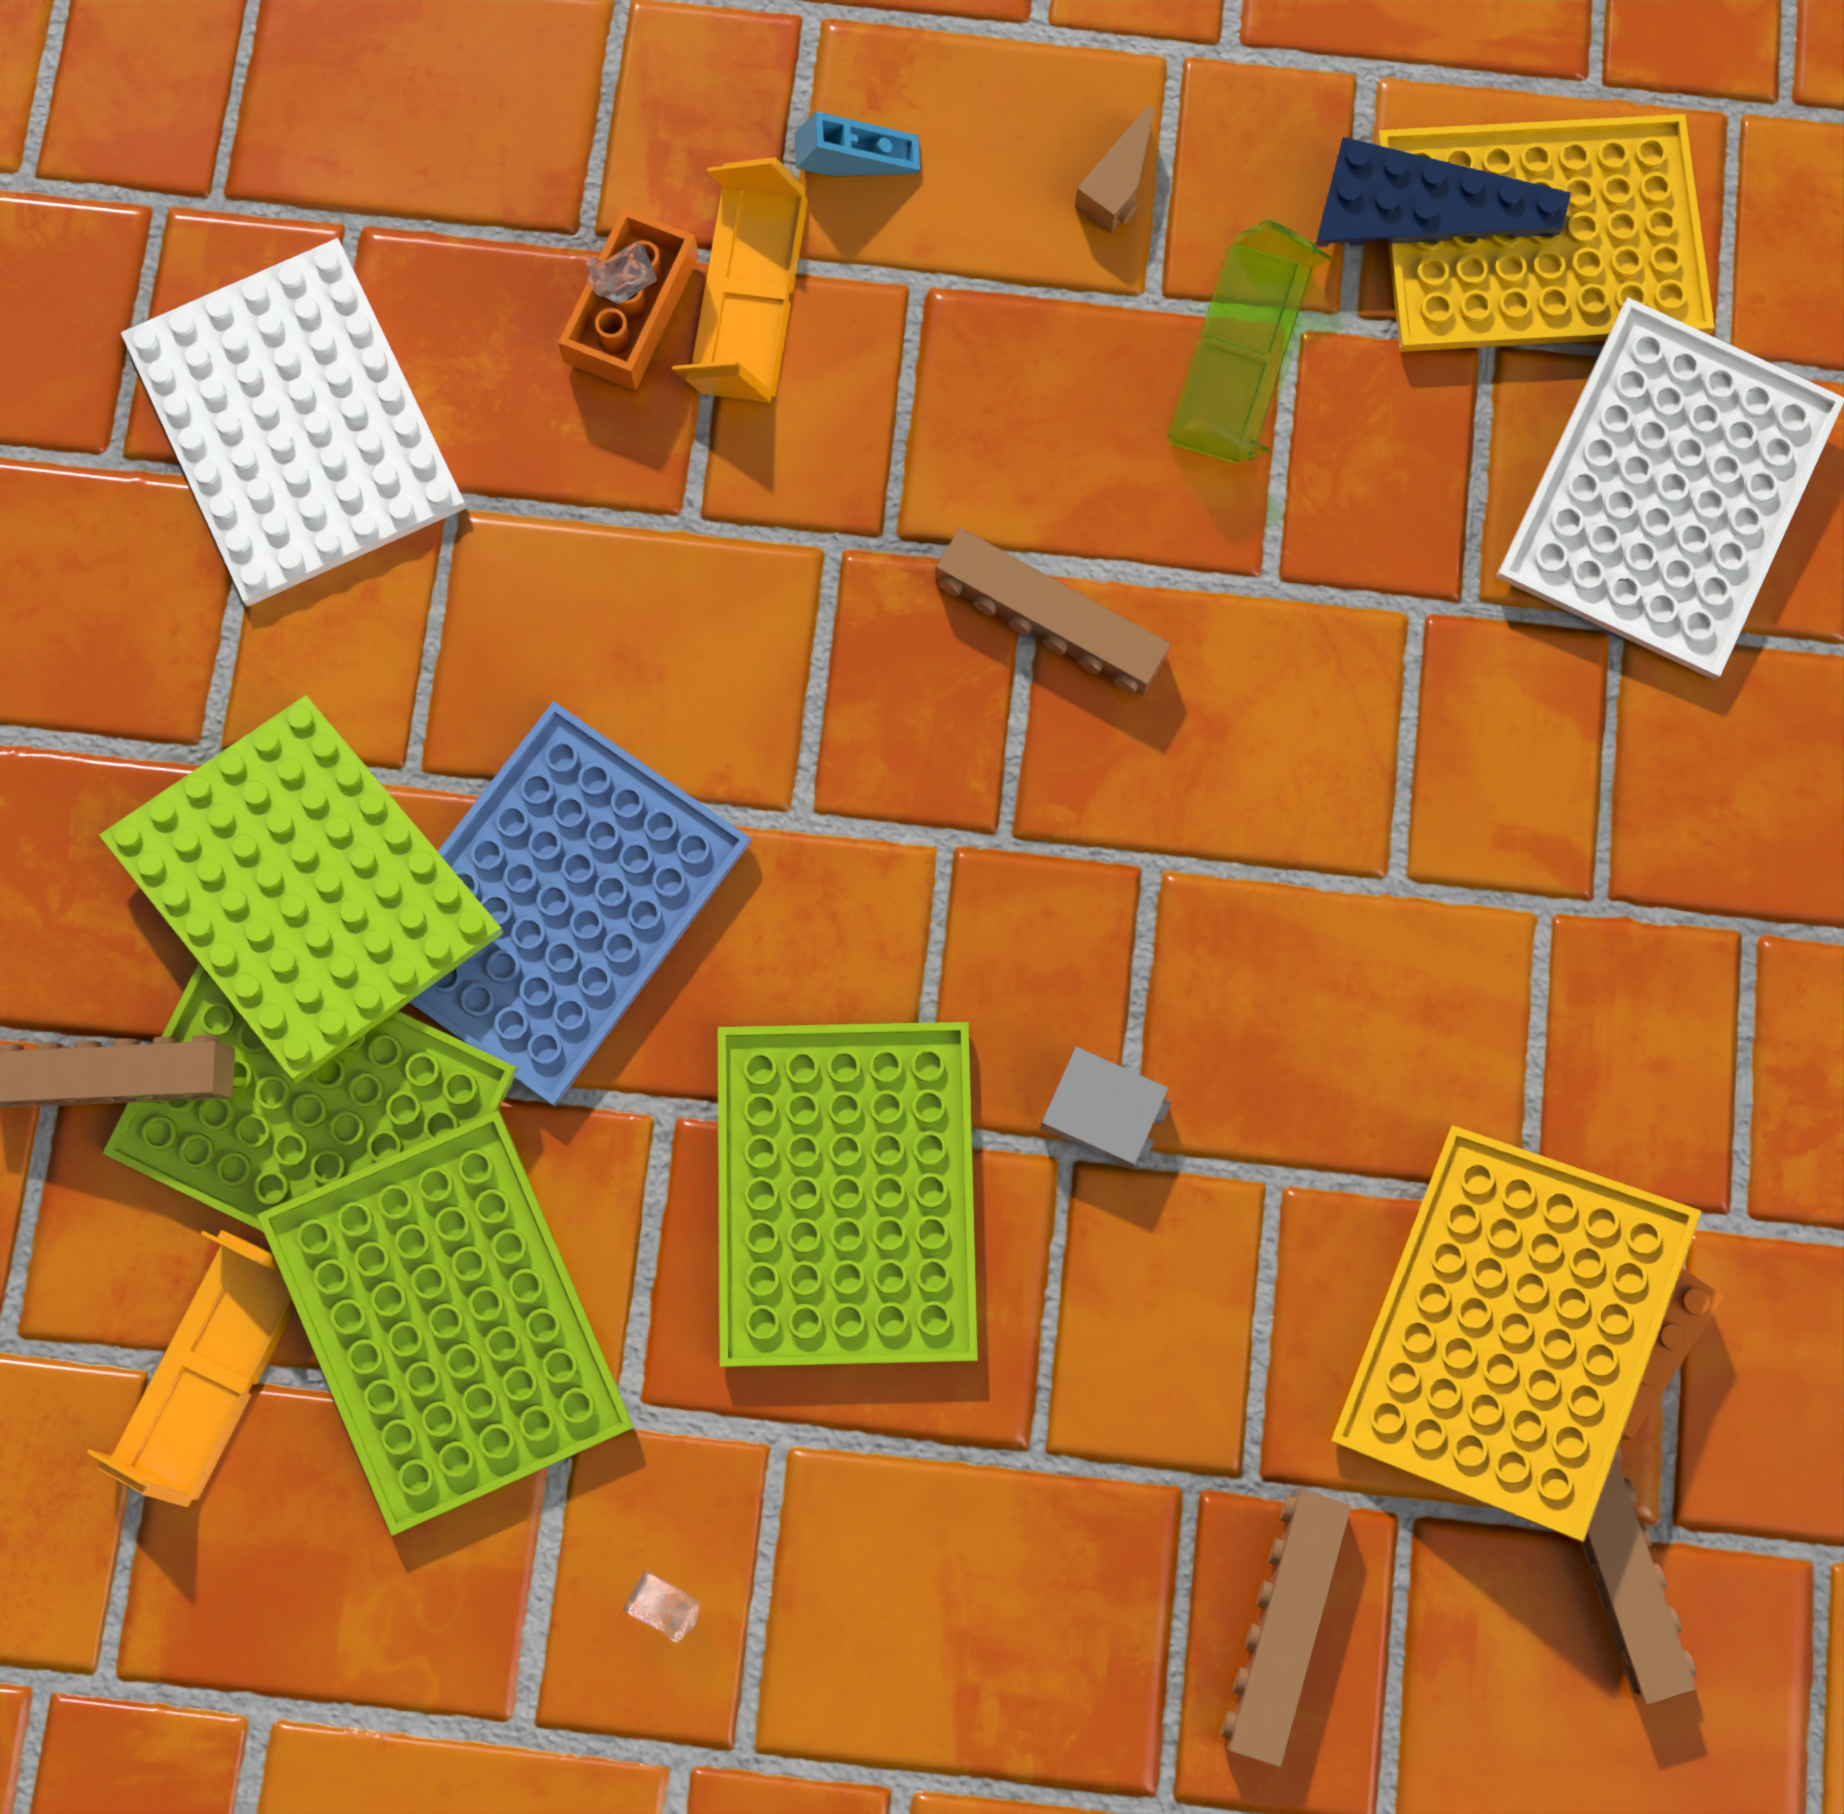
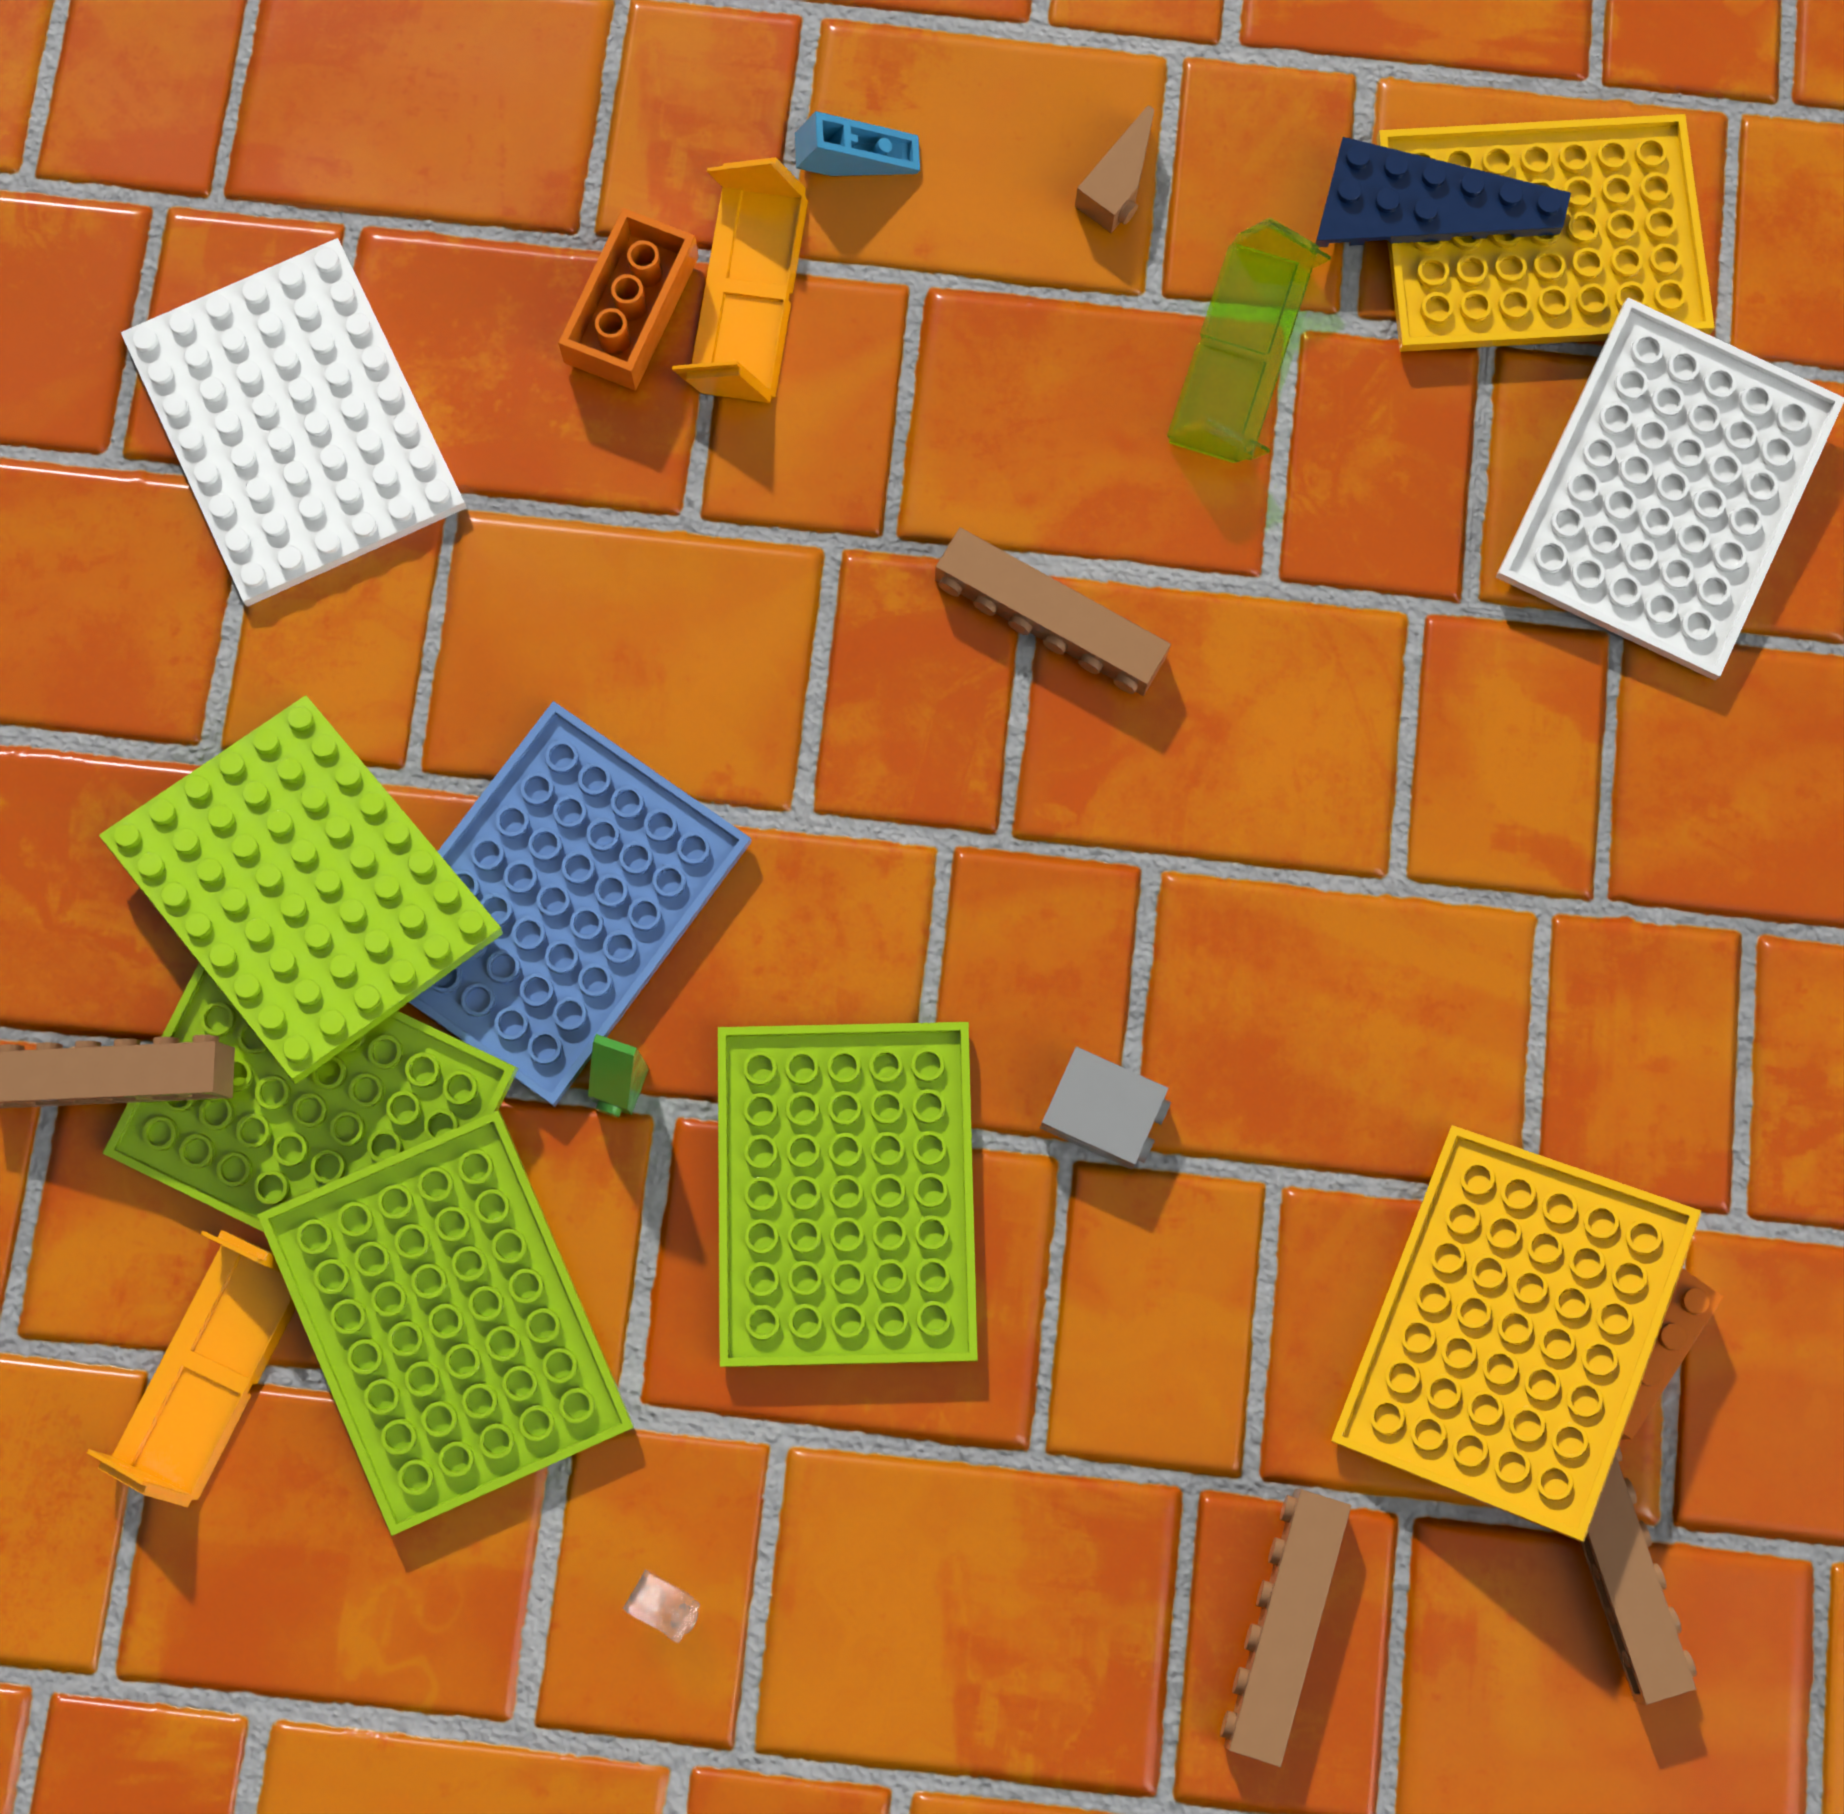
(615, 1076): none -> bright green slope
(621, 274): clear bracket -> none

